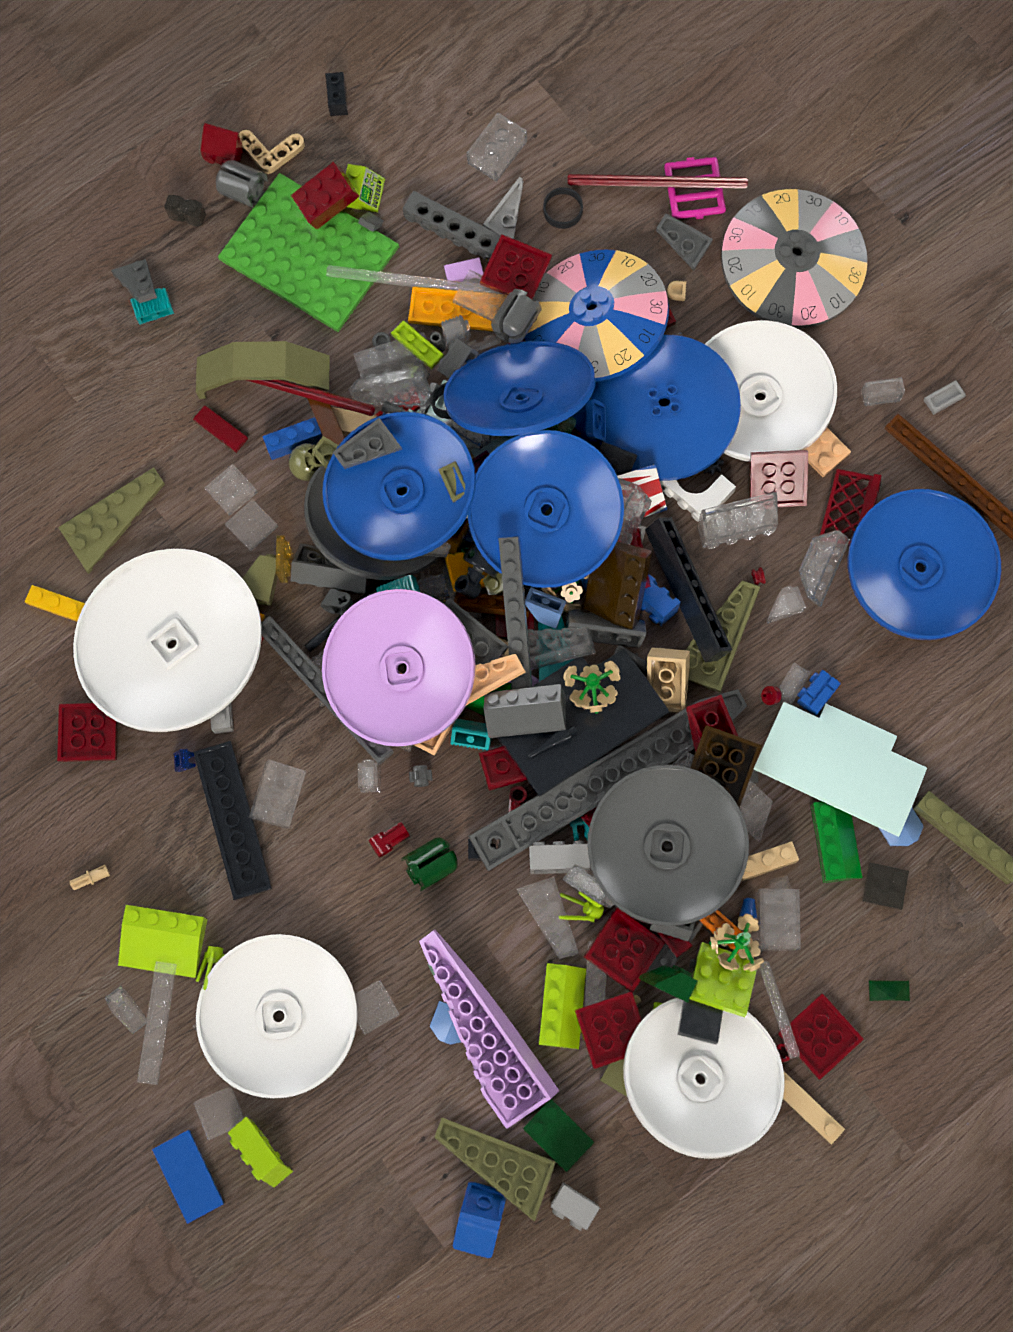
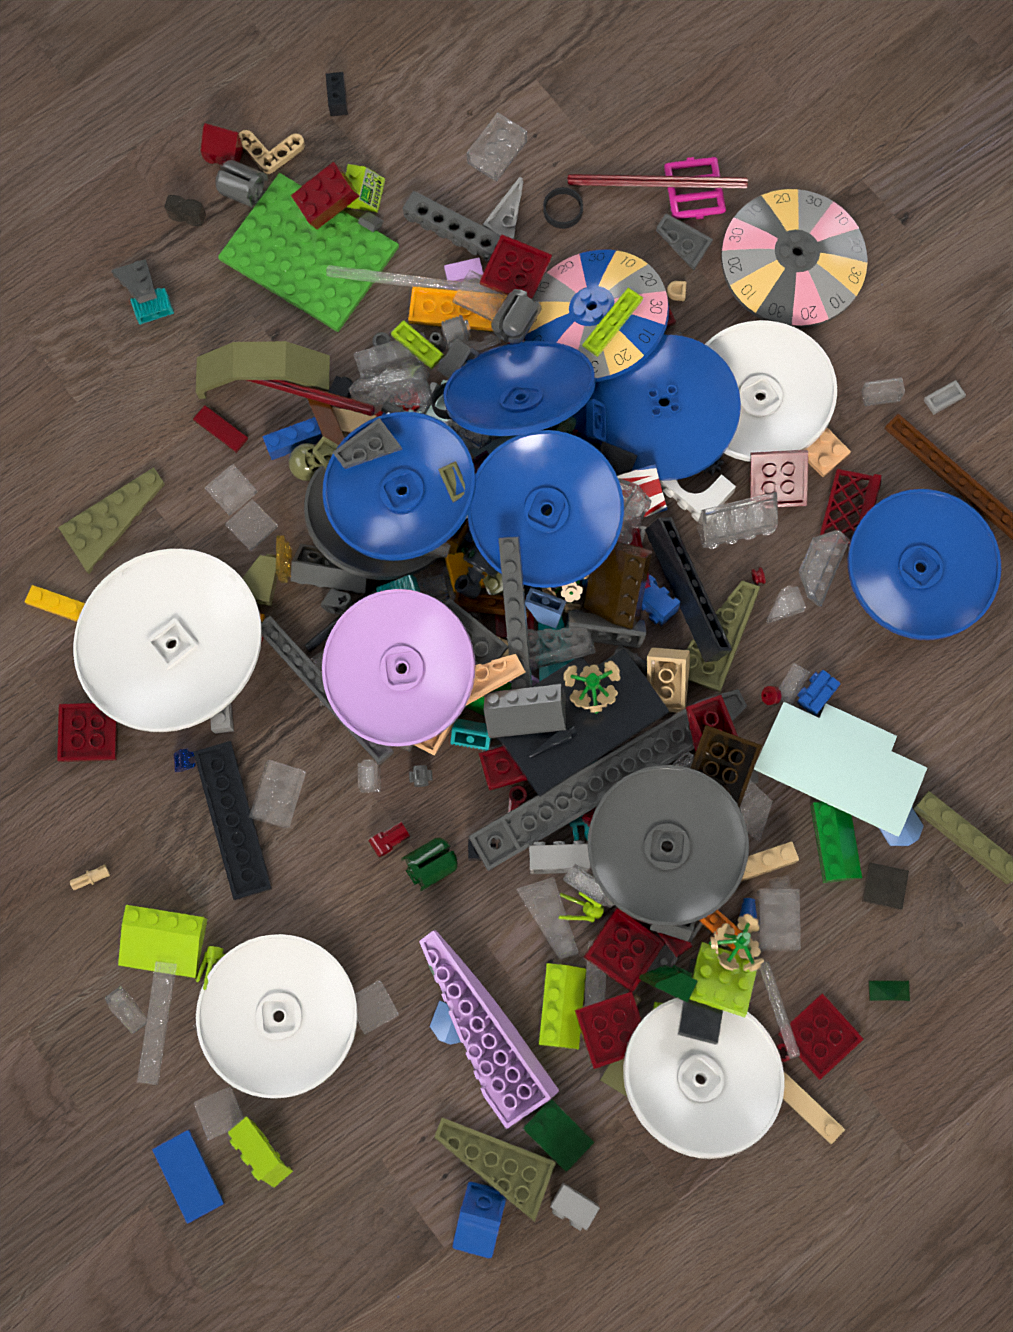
(341, 386): none -> black brick
(612, 322): none -> lime tile

